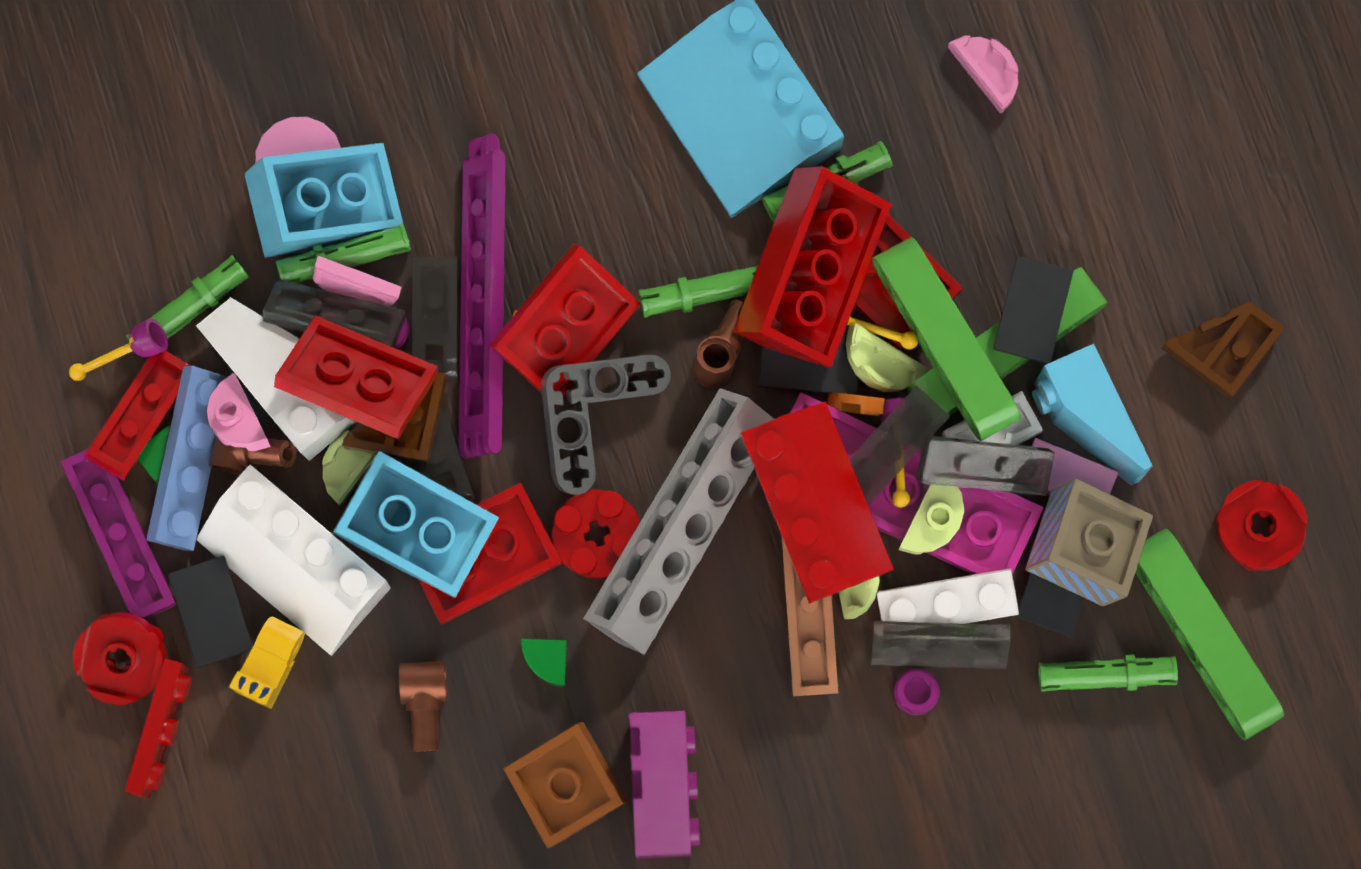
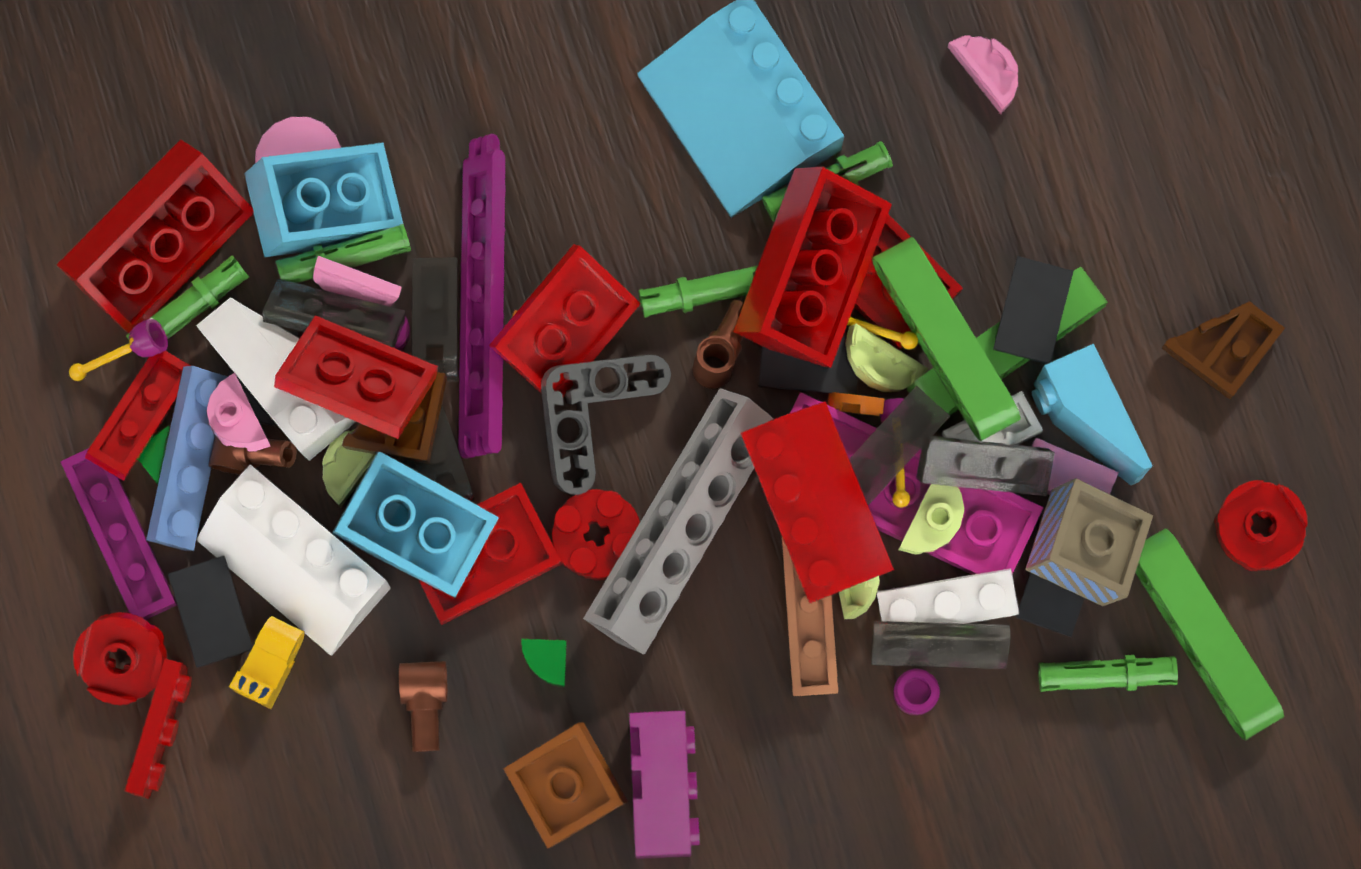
(156, 236): none -> red slope

